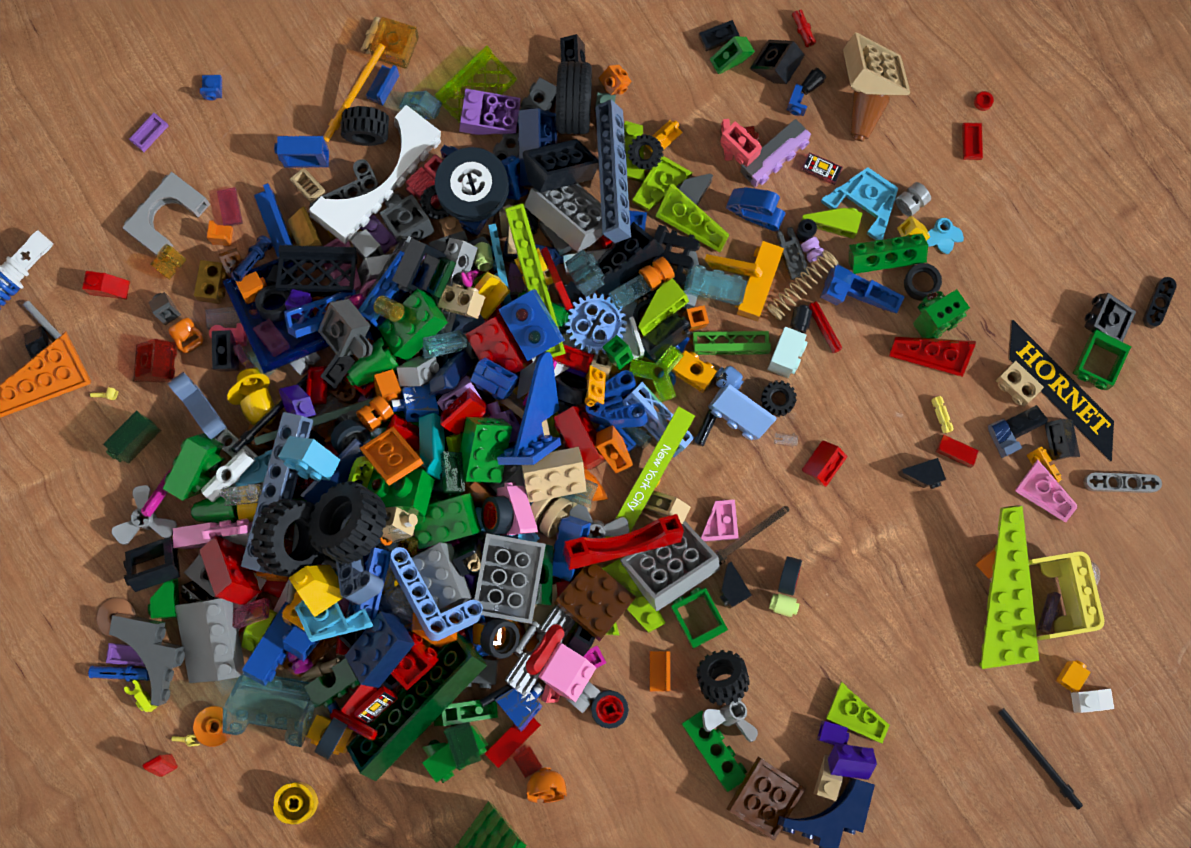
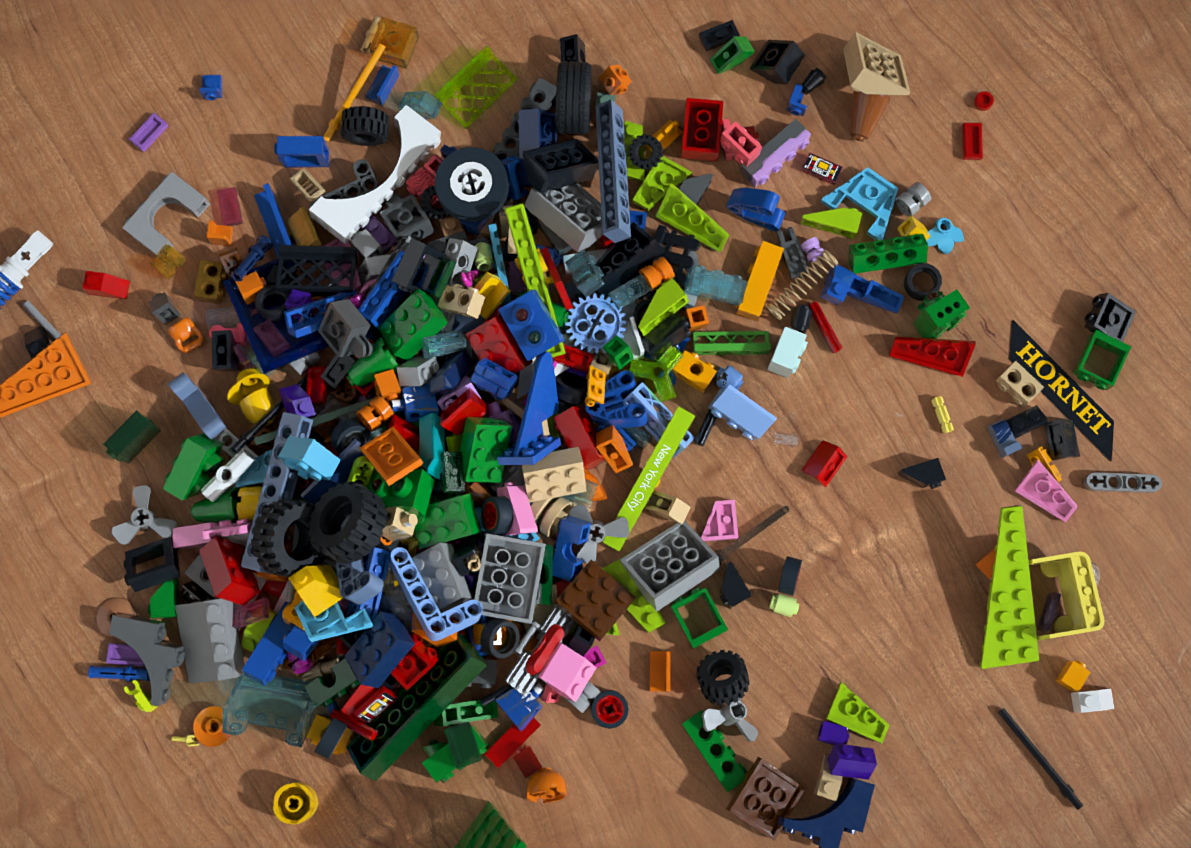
(110, 394): light yellow hand -> none
(154, 361): clear red slope -> none
(155, 499): dark pink axle -> none
(161, 765): red slope -> none
(241, 494): clear hinge -> none
(389, 308): clear yellow brick -> none
(489, 113): medium lavender slope -> none
(589, 551): red arch -> none
(702, 129): none -> red brick
(733, 266): light orange tile -> none
(784, 388): black tyre -> none
(803, 28): red pin -> none
(806, 230): black brick -> none
(957, 451): red slope -> none
(1166, 297): black beam -> none

